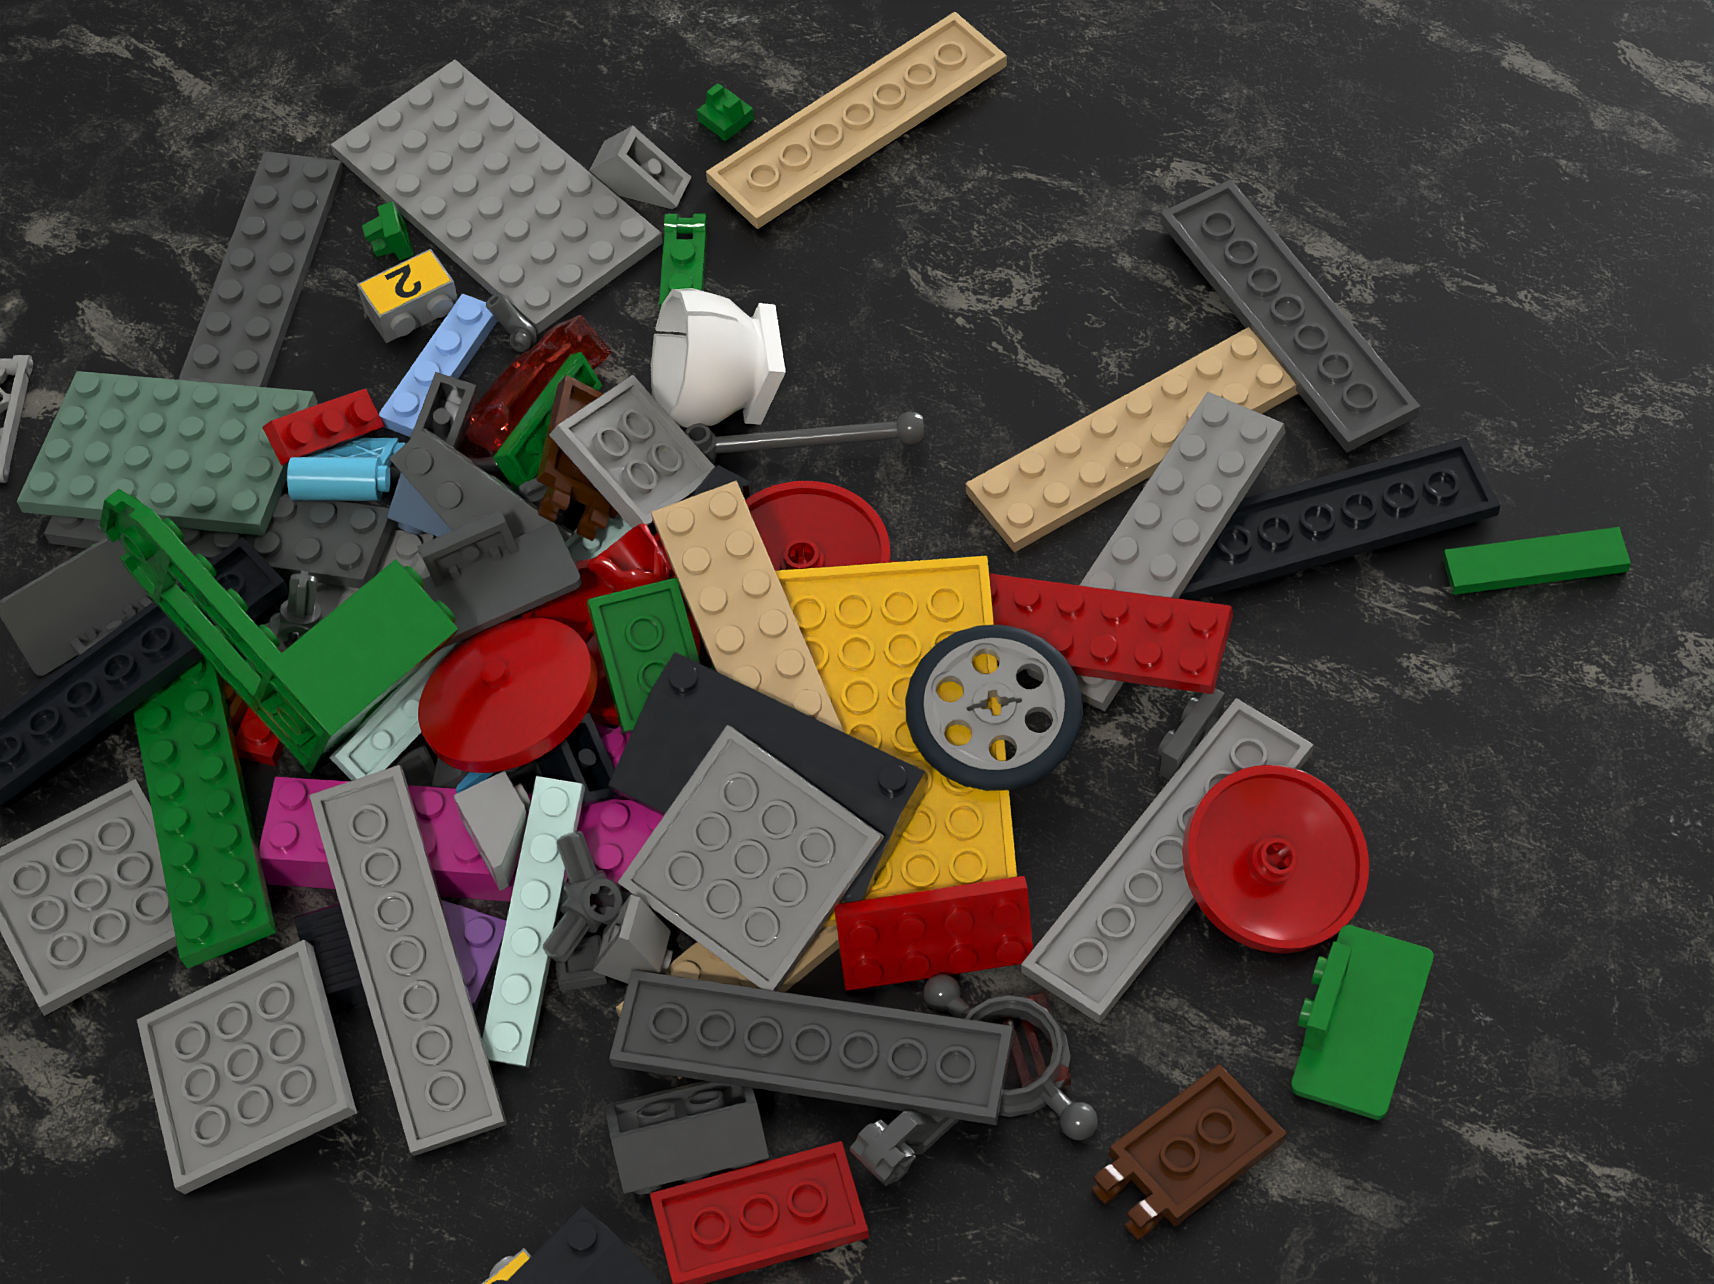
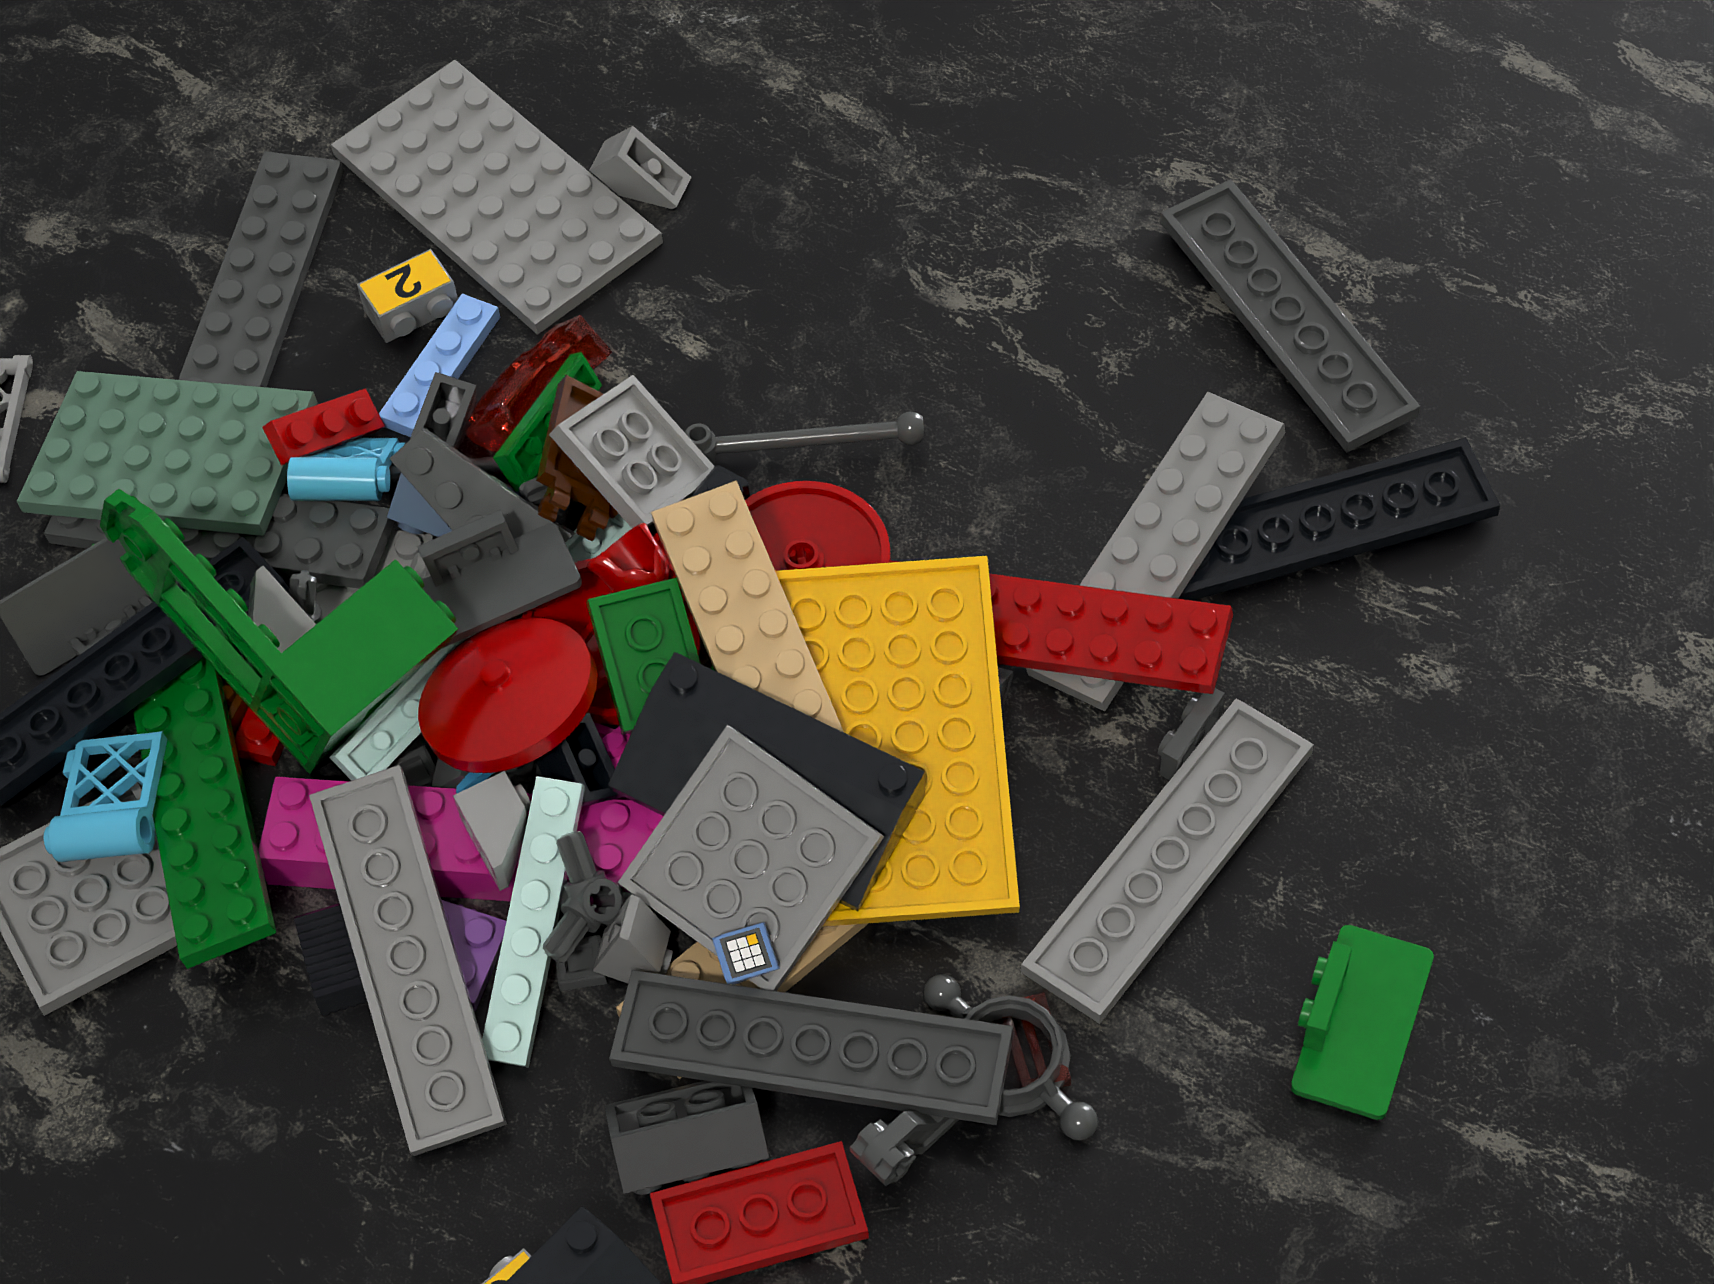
(107, 824): none -> medium azure piece
(245, 1067): light grey plate -> none
(276, 609): none -> light grey slope
(389, 233): green tile -> none
(522, 332): dark grey arm -> none
(683, 258): green plate -> none
(720, 363): white plate -> none
(724, 112): green tile -> none
(745, 953): none -> slope
(855, 119): tan plate -> none
(934, 933): red plate -> none
(972, 763): wedge -> none
(1121, 441): tan plate -> none
(1189, 1151): reddish brown tile -> none
(1275, 859): red dish -> none
(1536, 560): green tile -> none

